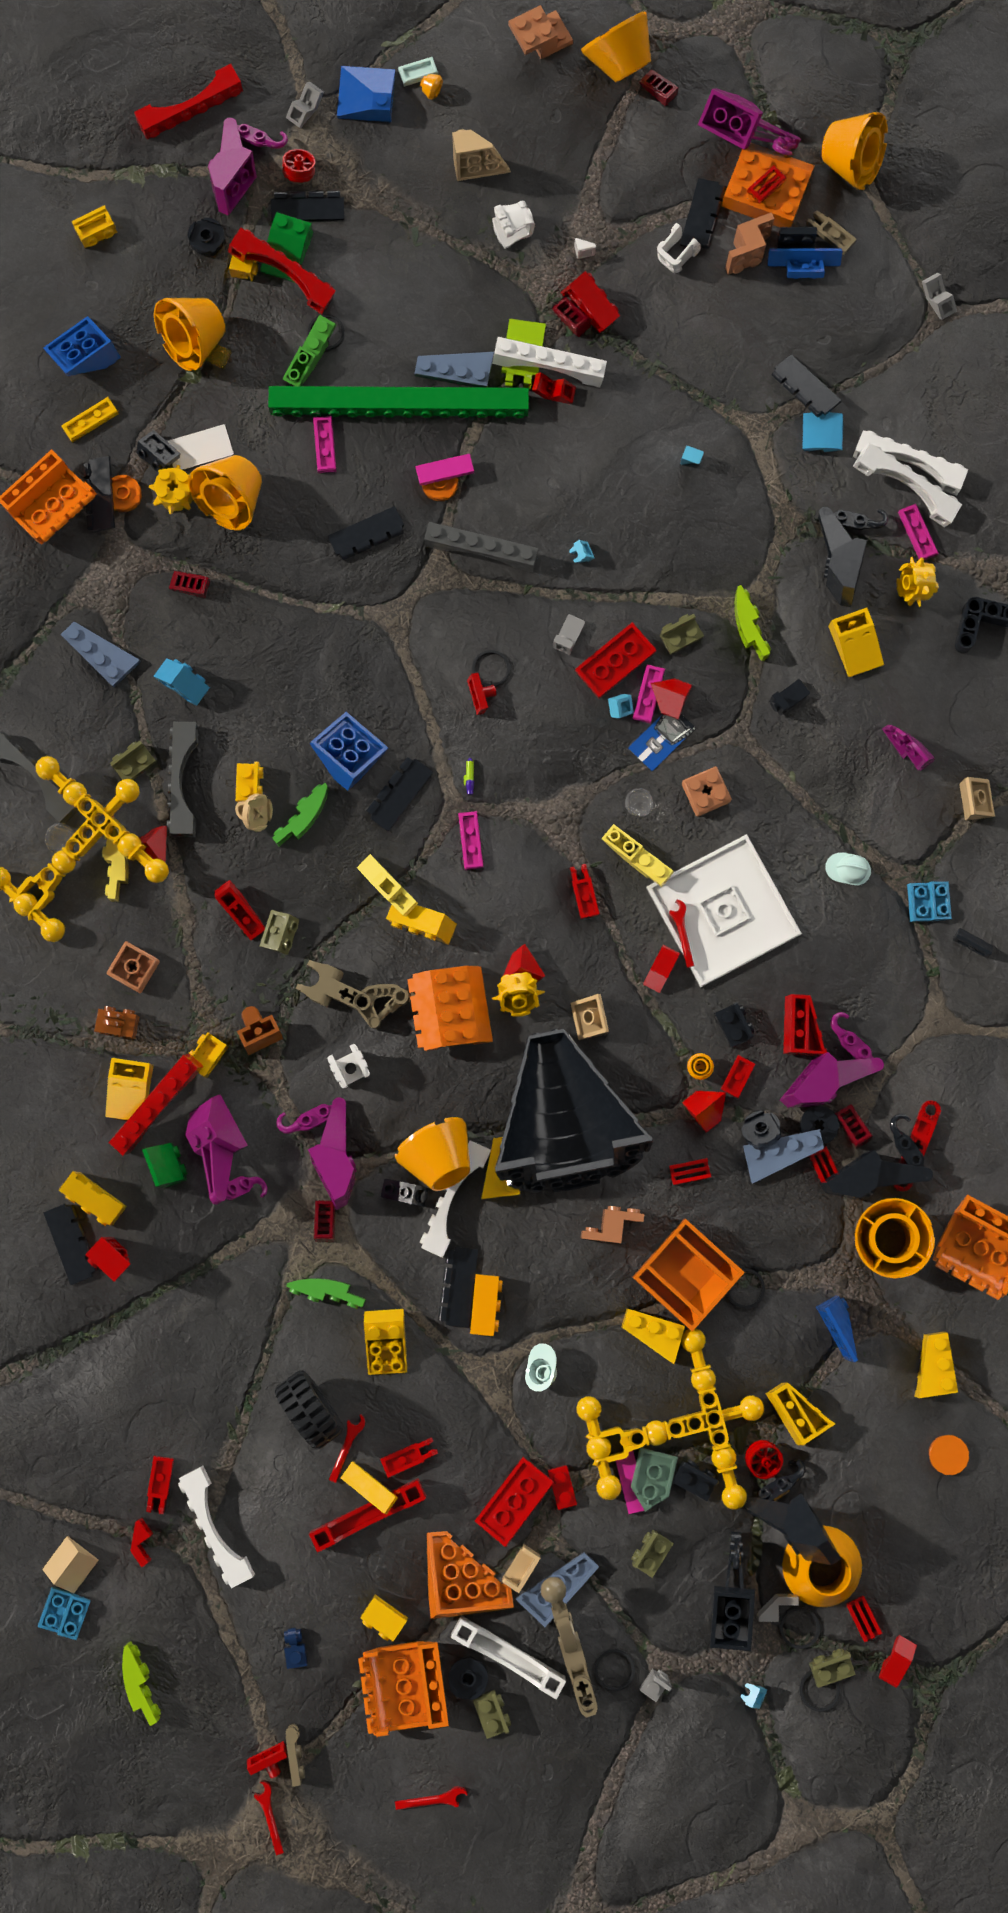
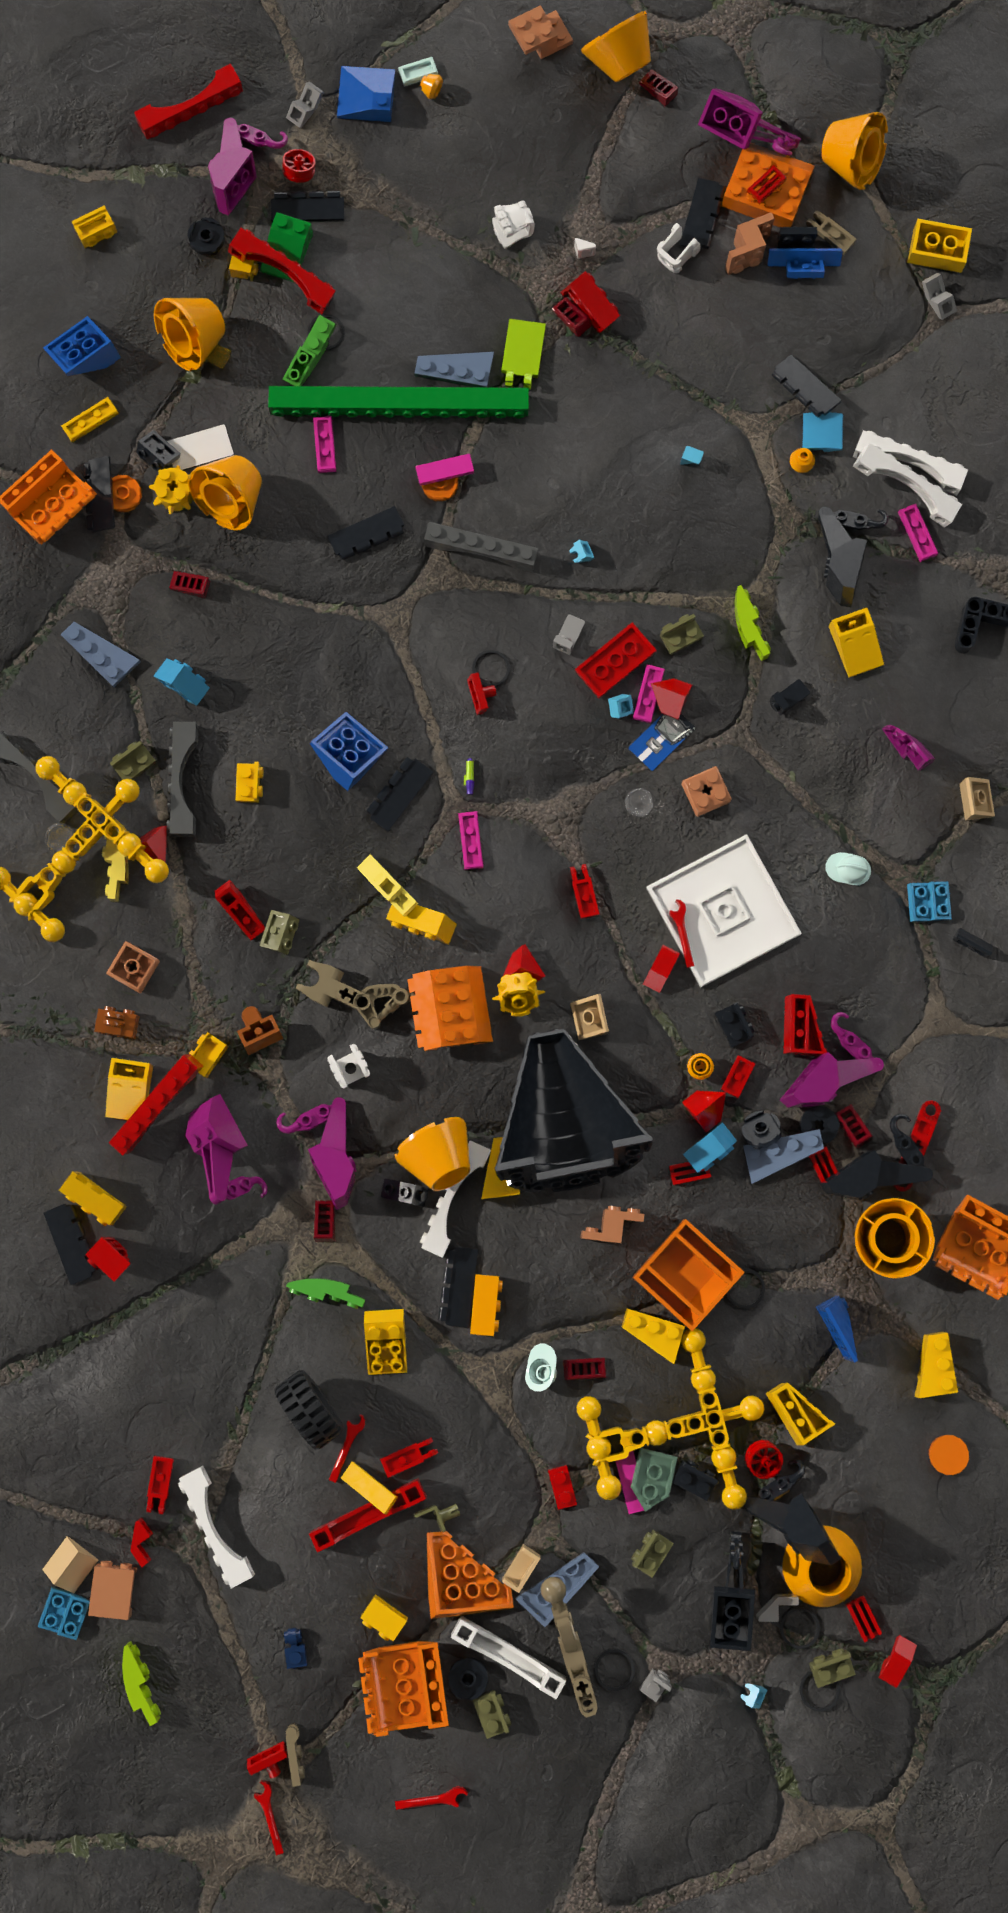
(112, 1590): none -> nougat panel
(165, 1165): green slope -> none
(255, 812): tan tile -> none
(309, 810): bright green slope -> none
(440, 1515): none -> olive bracket
(475, 156): tan wedge -> none
(514, 1501): red plate -> none
(518, 353): white arch -> none
(555, 390): red slope -> none
(567, 1365): none -> dark red slope
(637, 856): light yellow slope -> none
(714, 1145): none -> dark azure brick
(802, 460): none -> light orange cone
(917, 581): yellow brick -> none
(939, 245): none -> yellow brick

